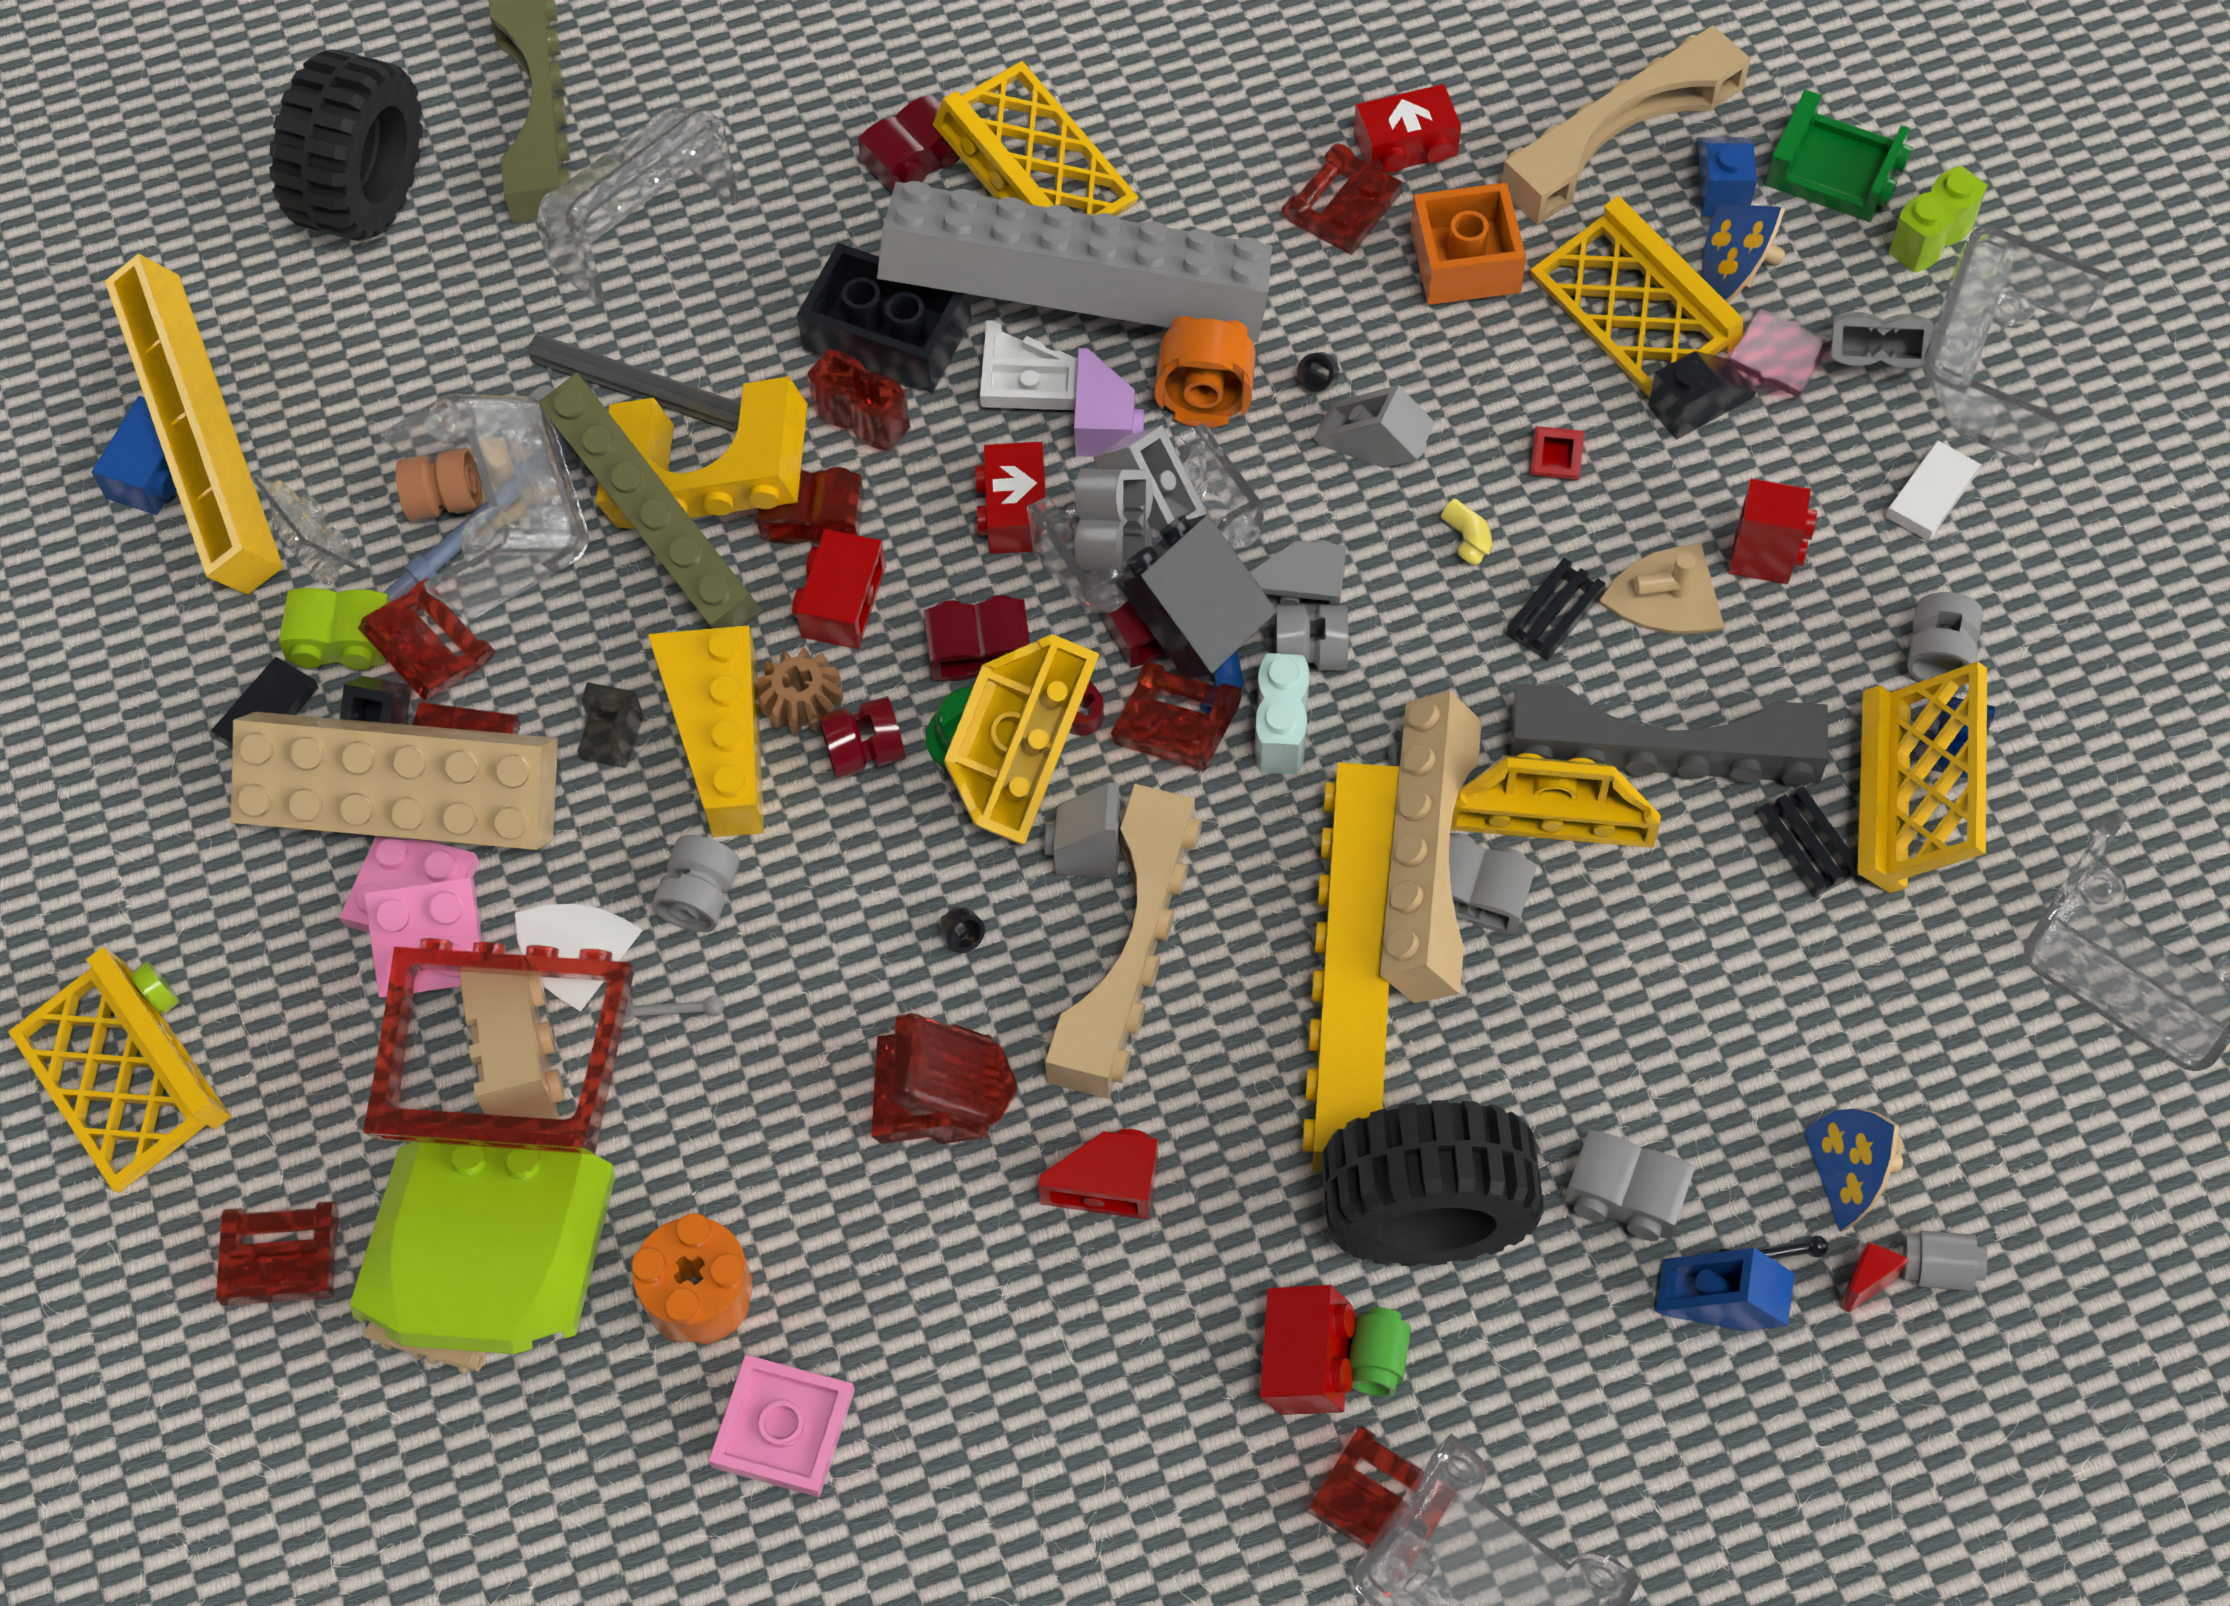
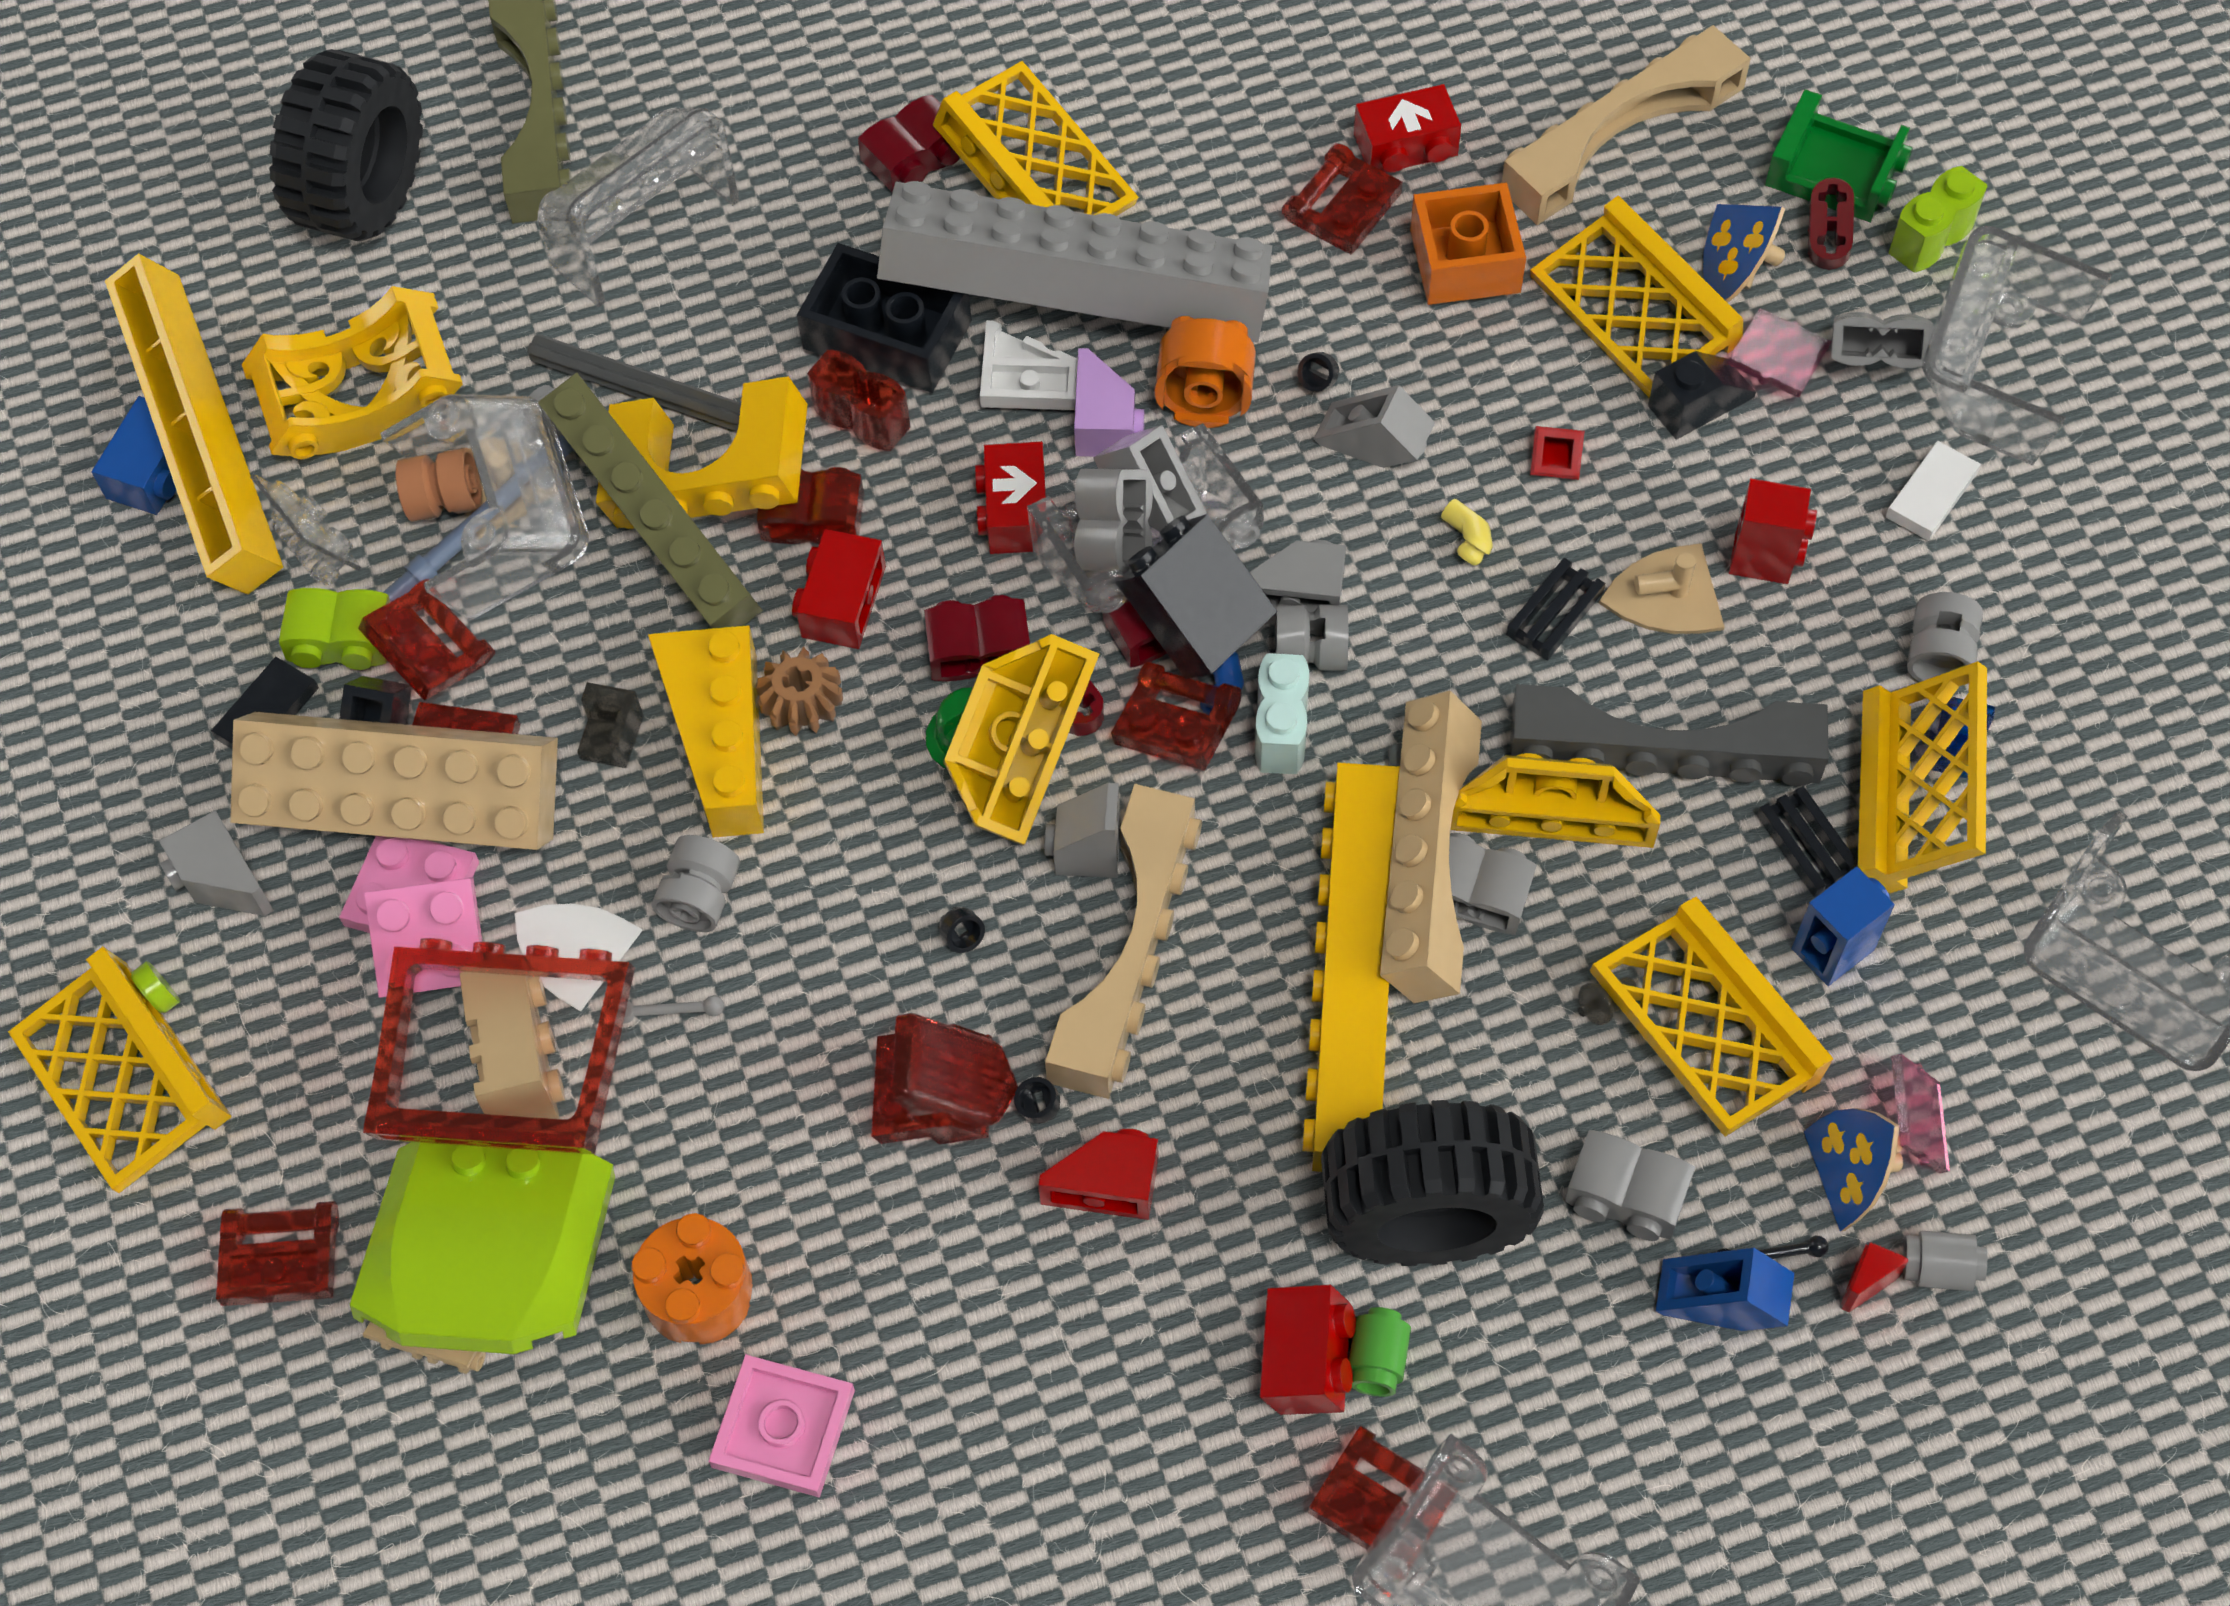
(212, 867): none -> light grey slope
(332, 426): none -> yellow fence
(843, 740): dark red wheel -> none
(1027, 1104): none -> black hinge
(1597, 1003): none -> clear smoke hair
(1725, 172): blue slope -> none
(1750, 1001): none -> yellow fence
(1821, 223): none -> dark red beam
(1843, 925): none -> blue brick
(1920, 1113): none -> clear pink piece

